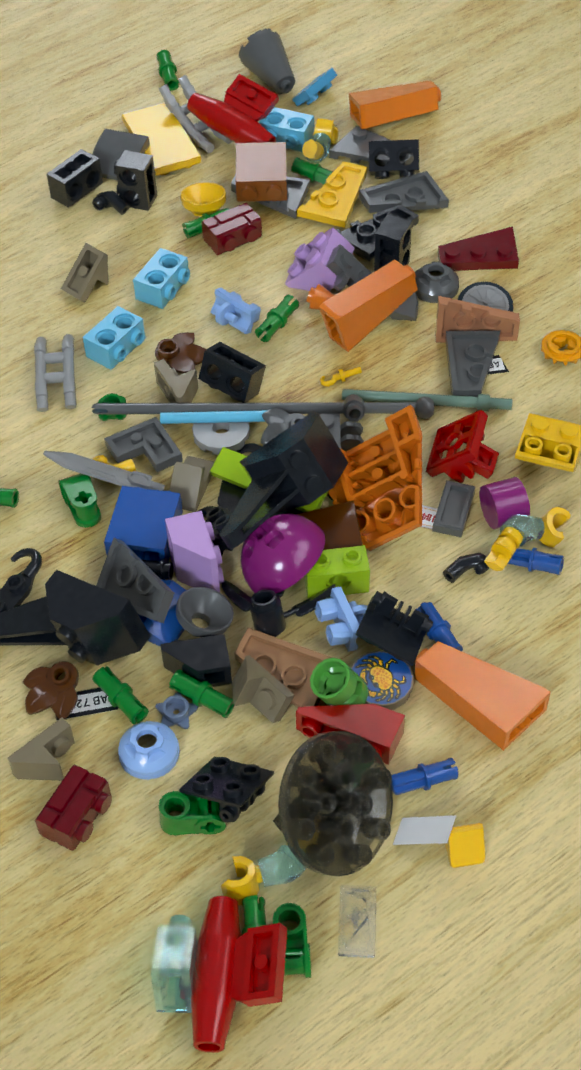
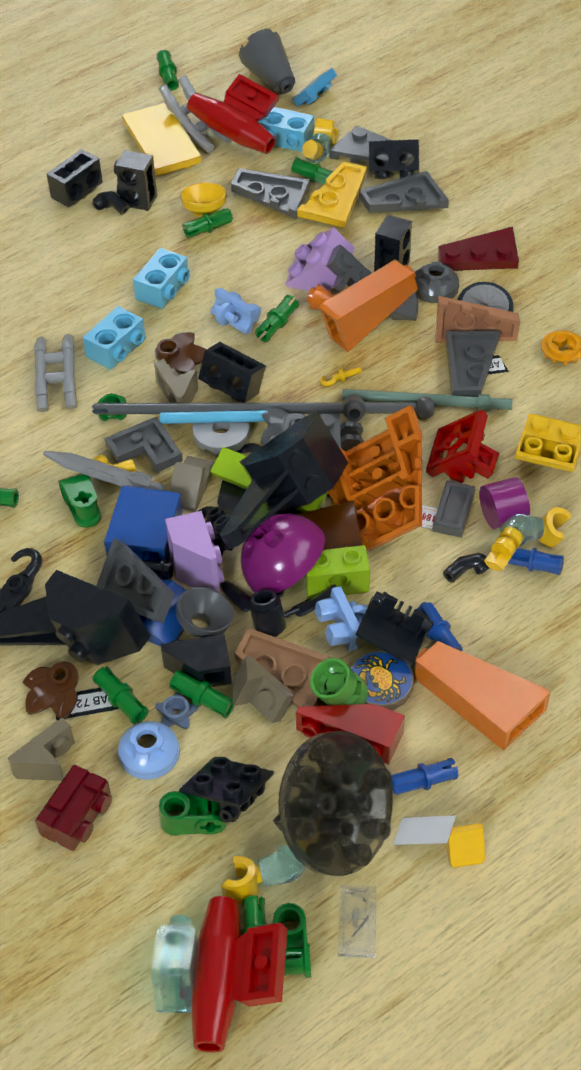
(87, 269): dark tan slope -> none
(112, 145): dark grey slope -> none
(232, 229): dark red brick -> none
(261, 172): brick -> none
(363, 234): black wing -> none
(393, 103): orange slope -> none

